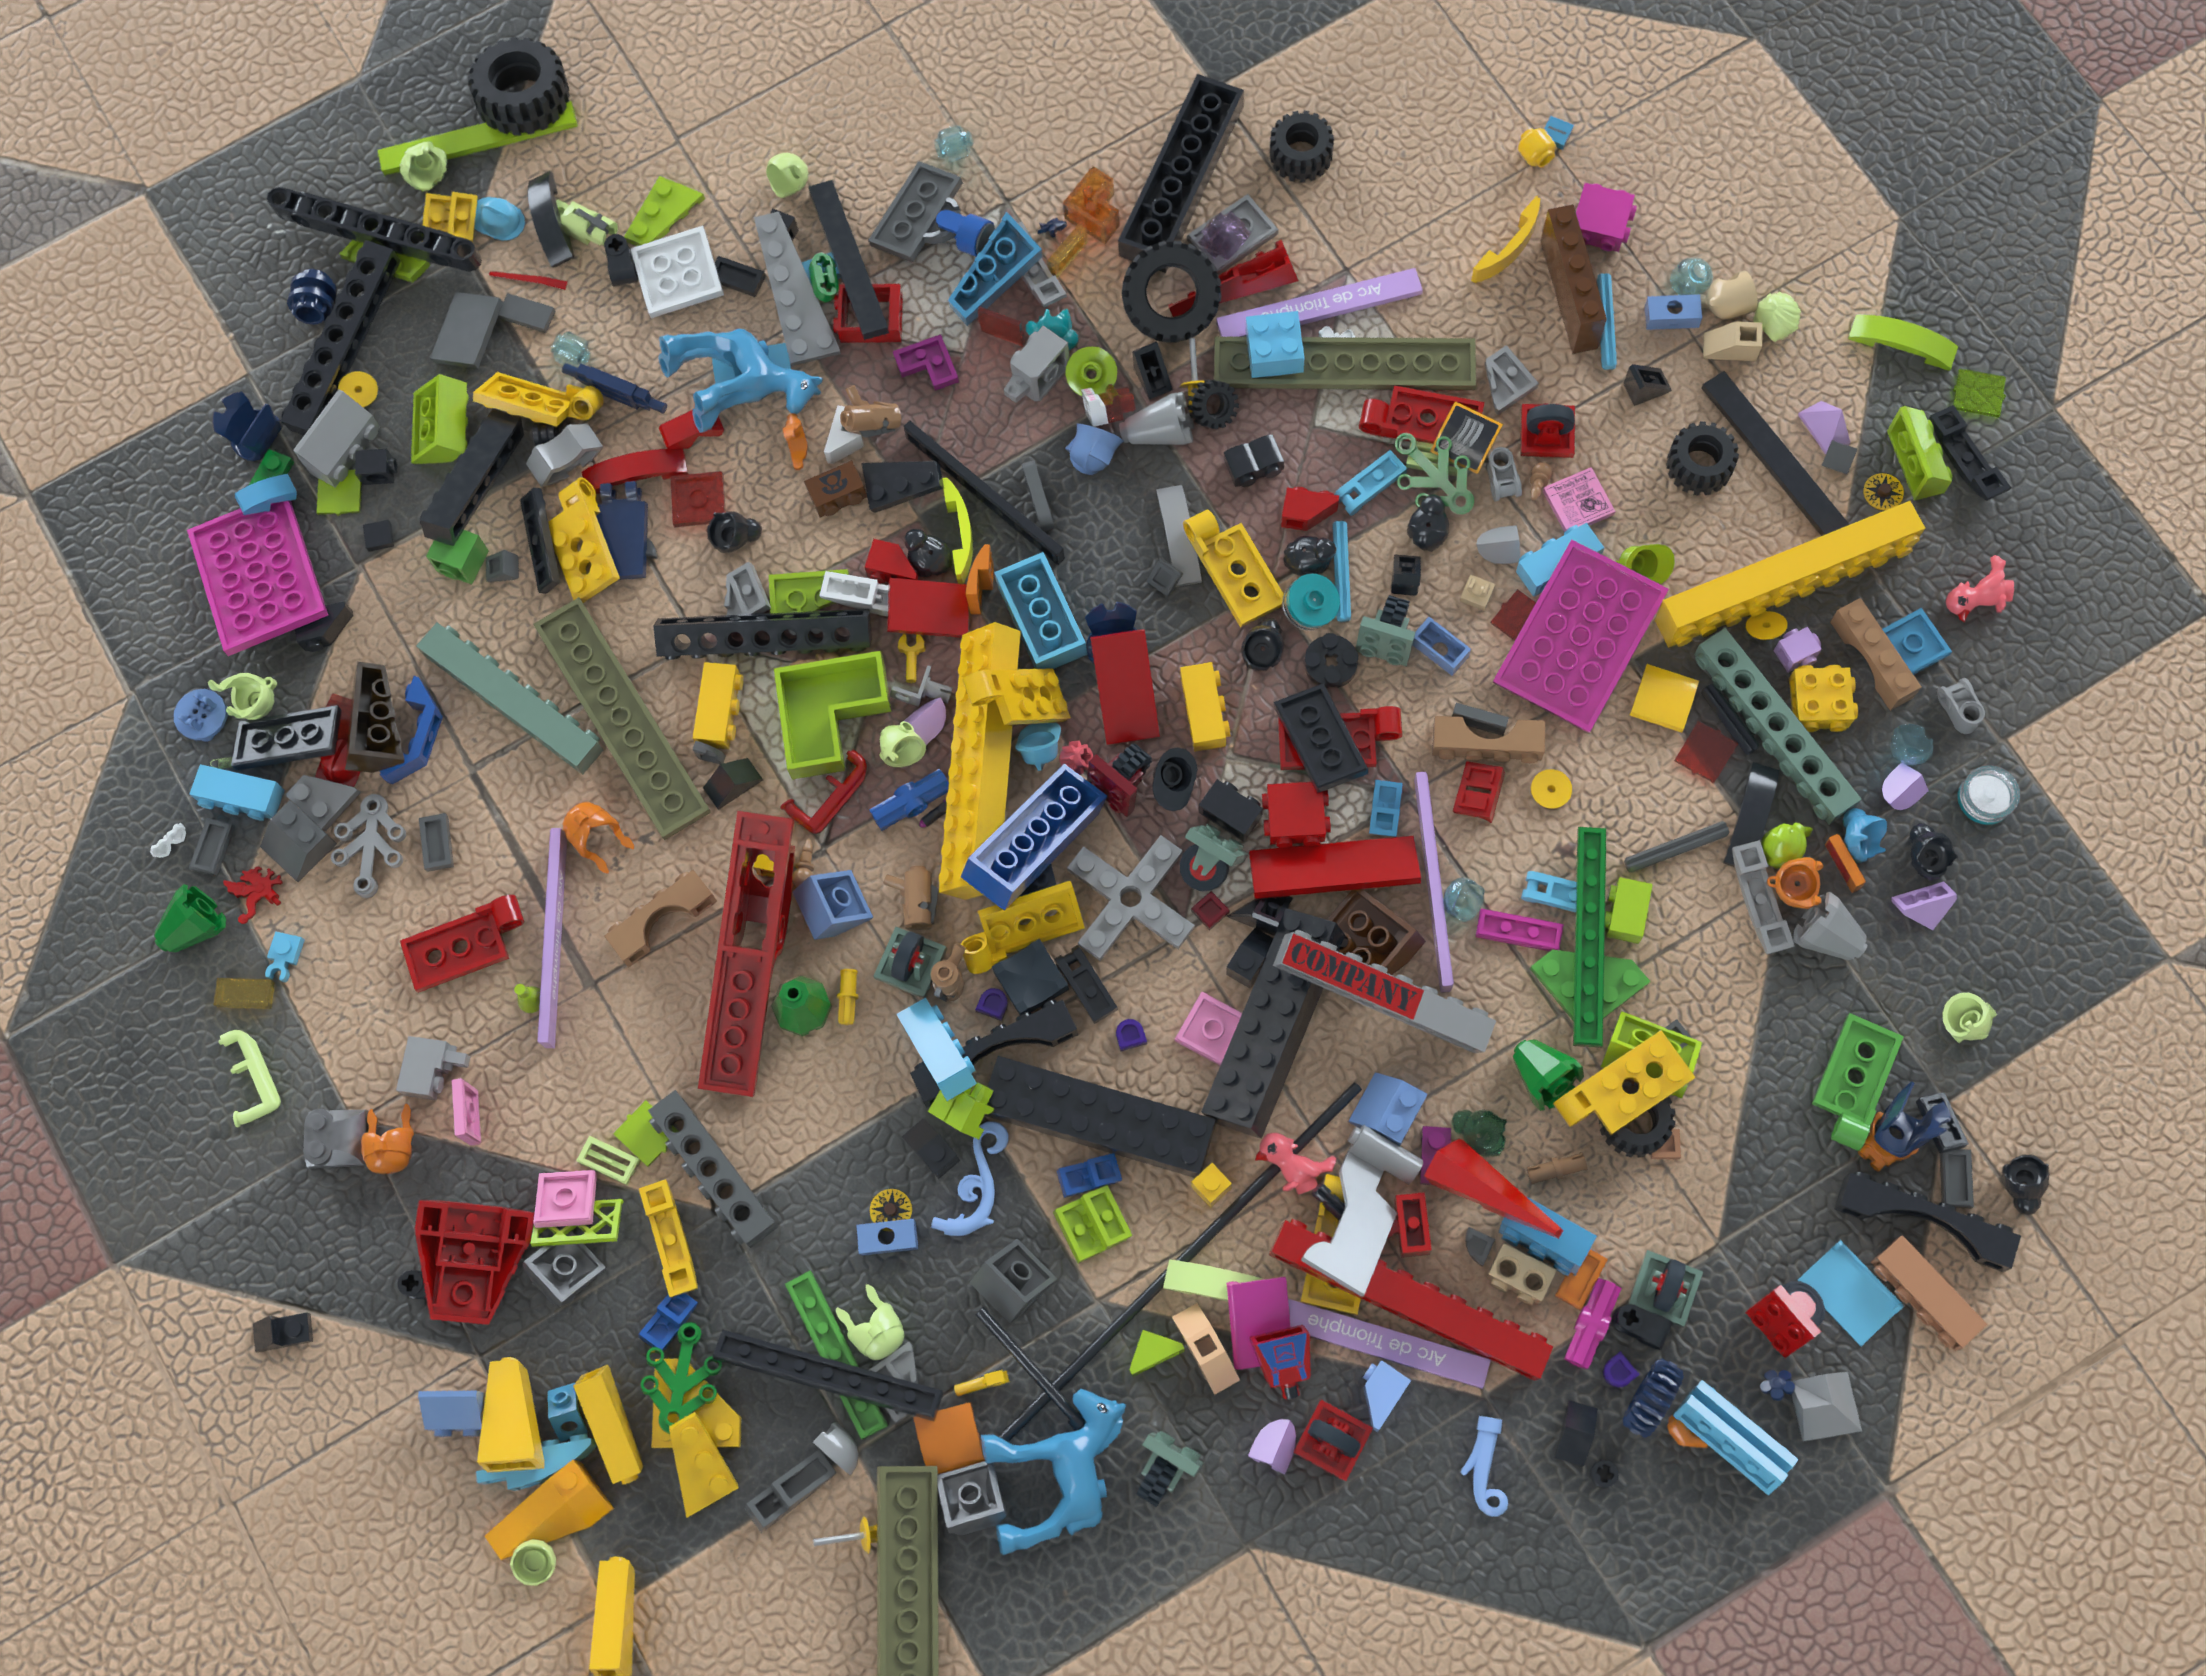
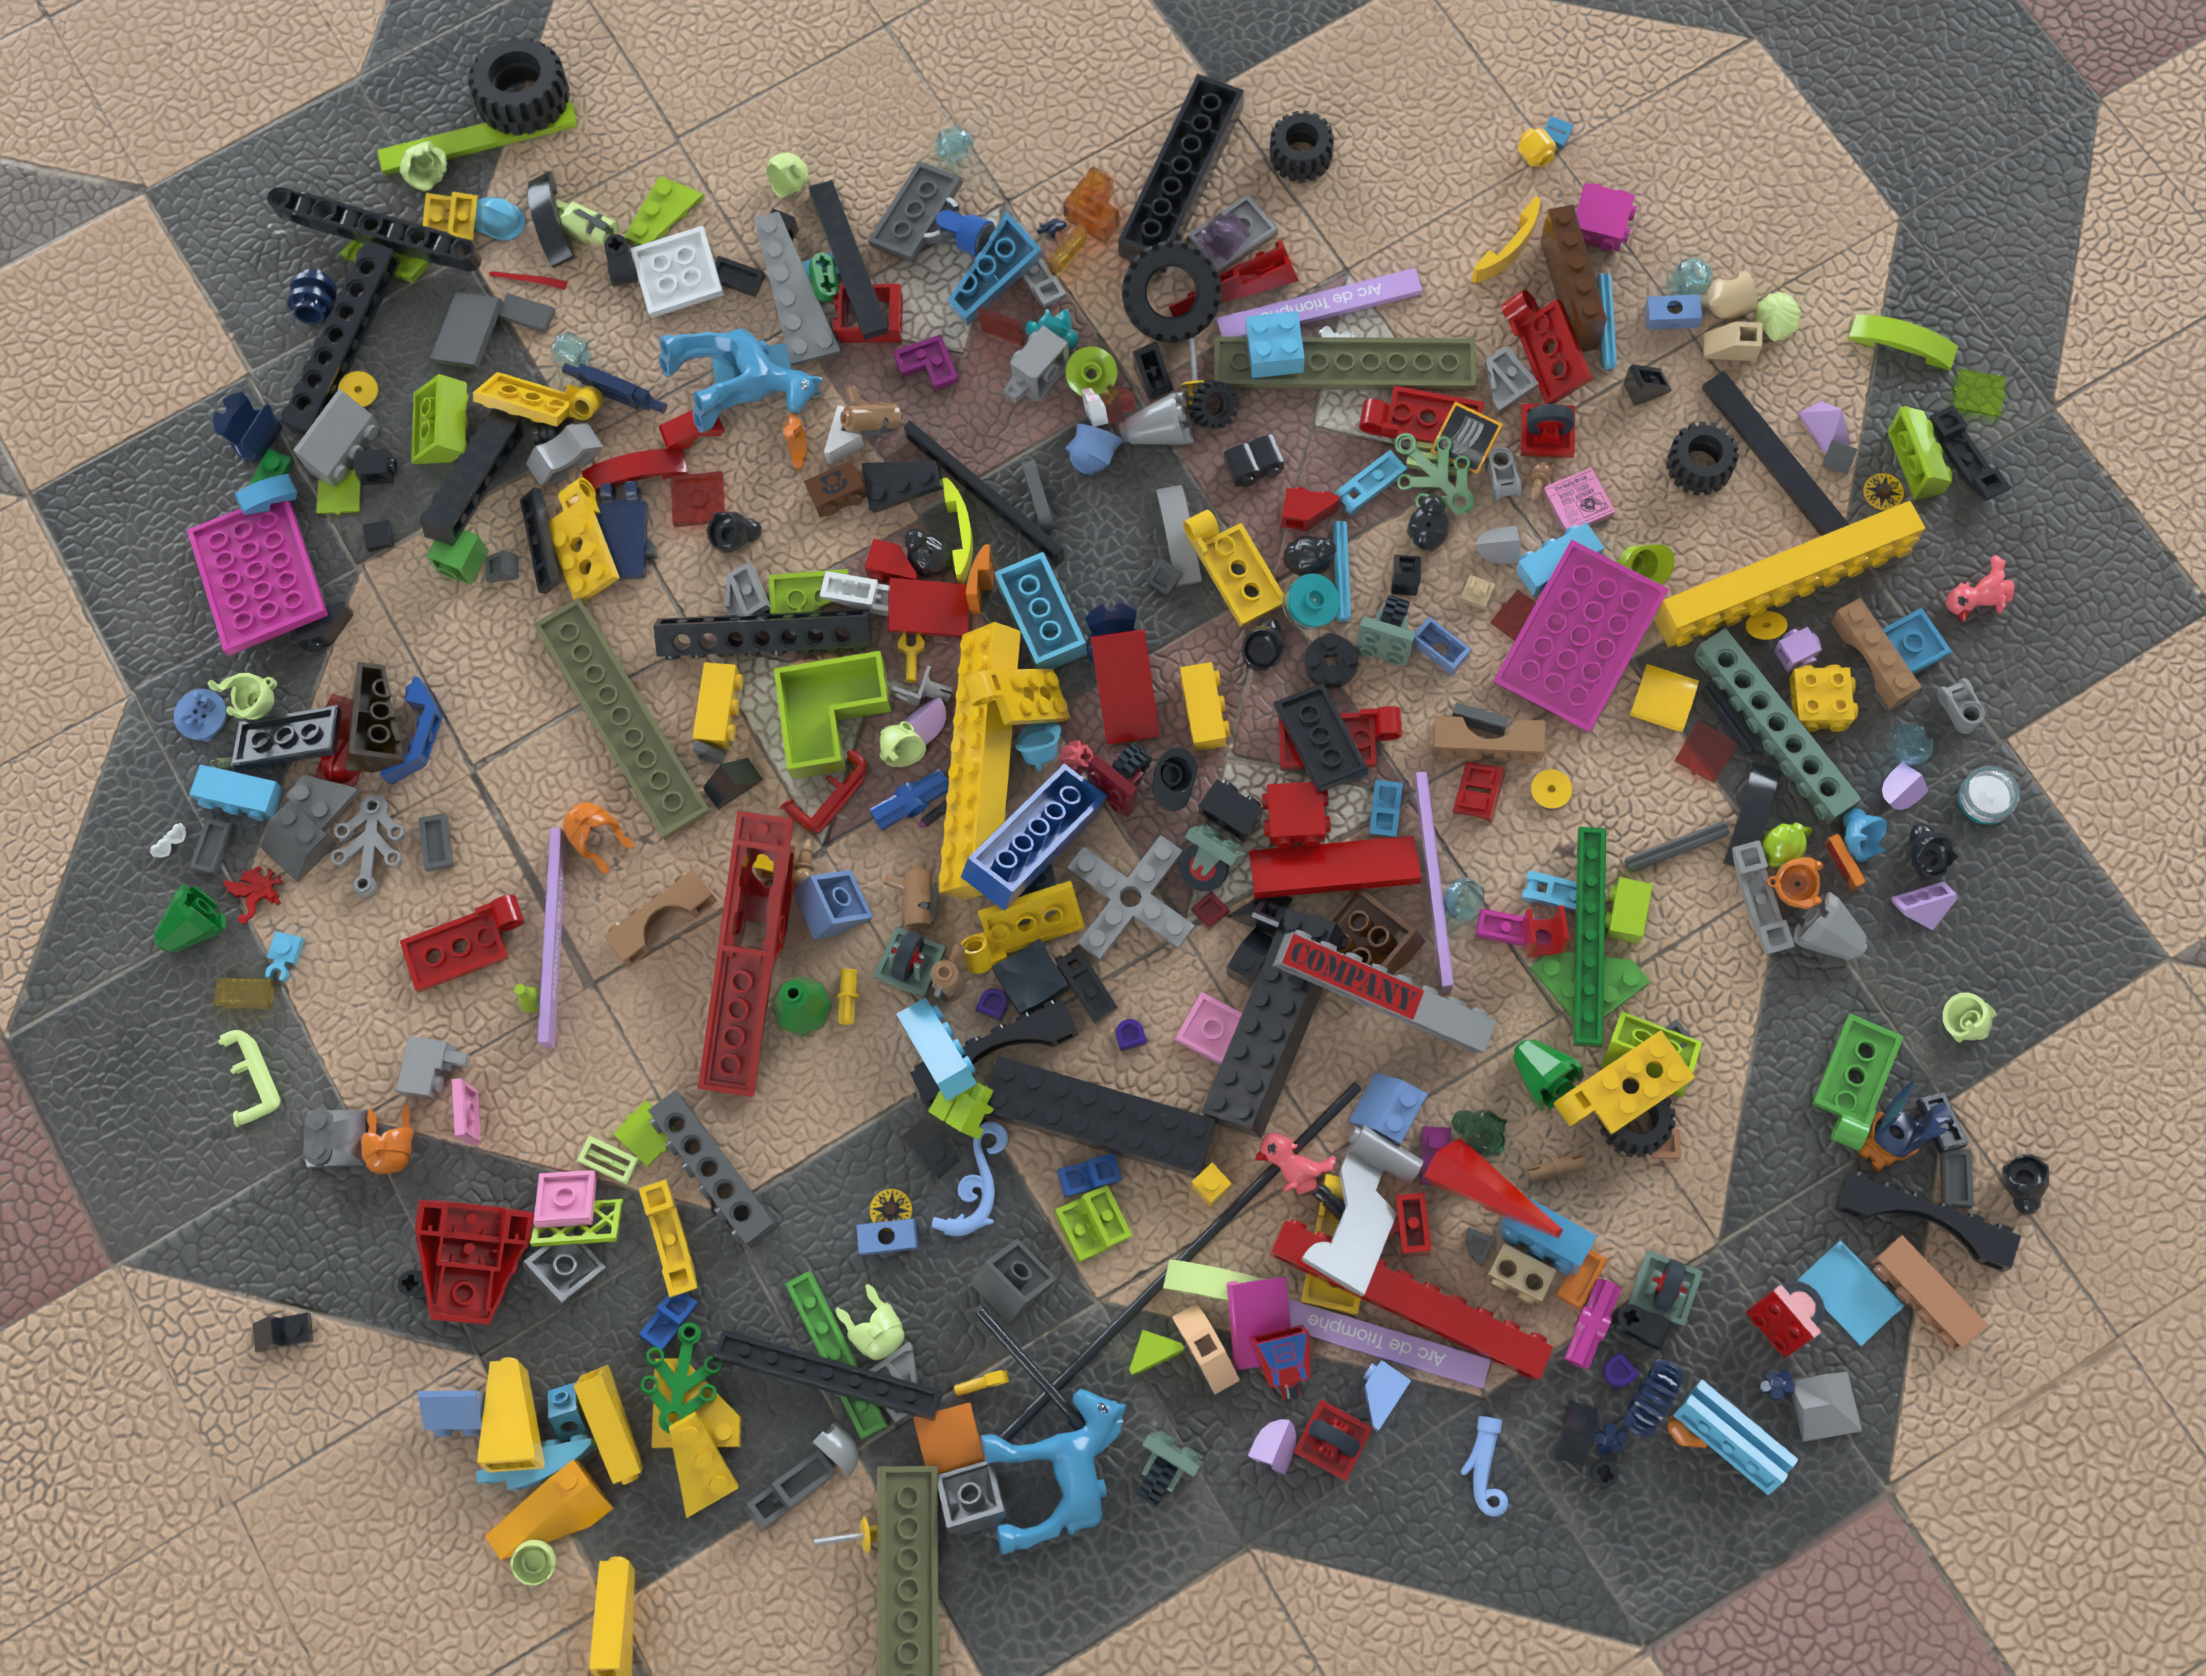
(510, 698): sand green brick -> none
(1536, 331): none -> red hinge
(1555, 927): none -> red piece
(1610, 1439): none -> dark blue plant

